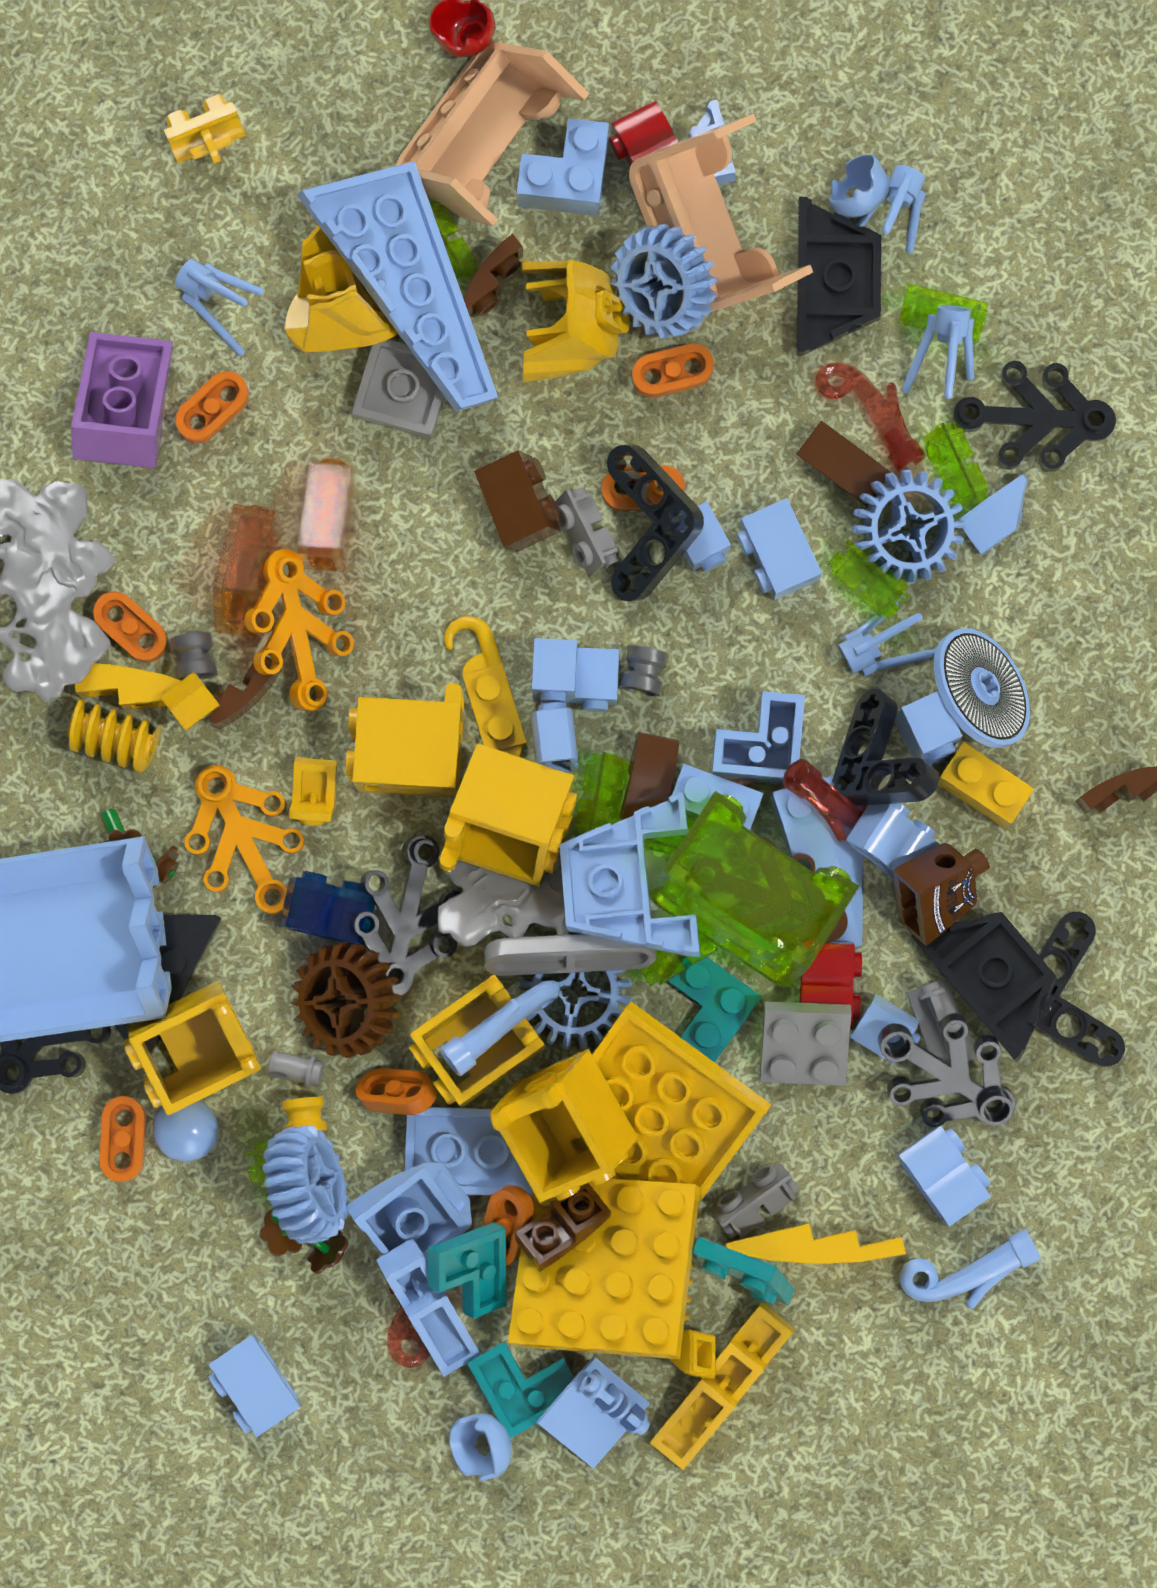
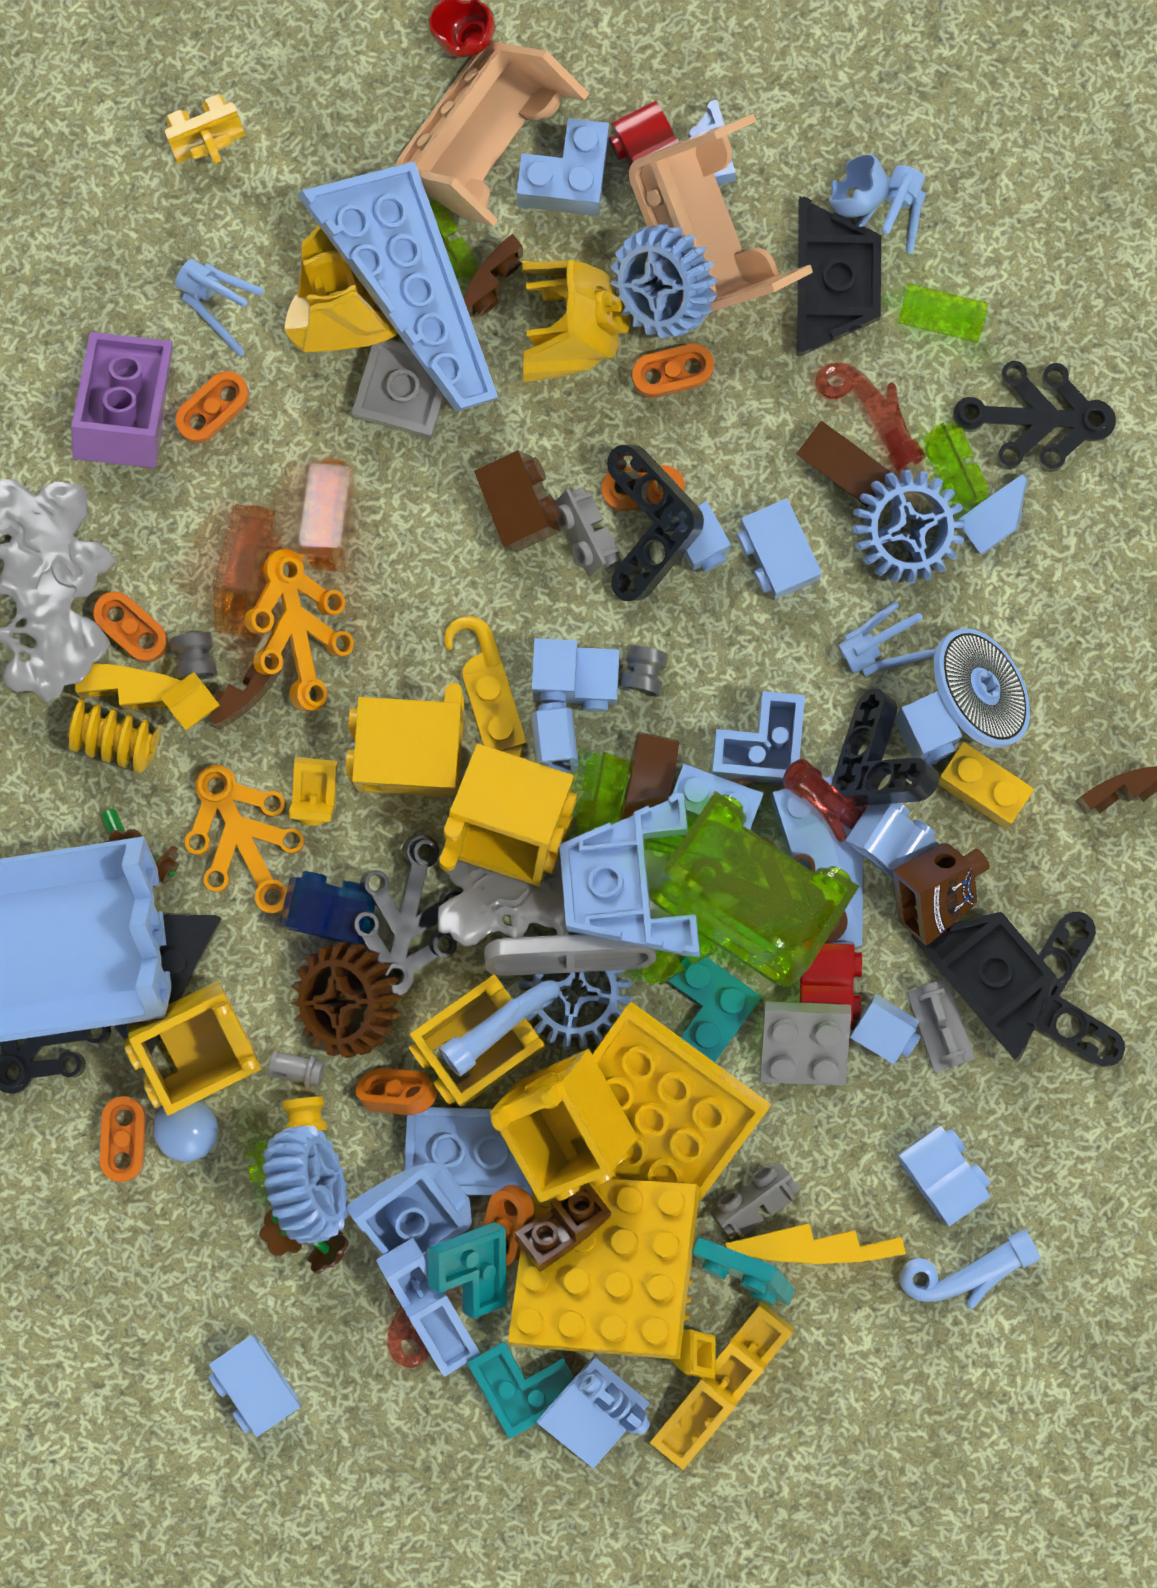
(463, 1440): light blue hair -> none
(883, 587): clear neon green hinge -> none
(949, 1078): plant -> none
(952, 326): light blue plant -> none

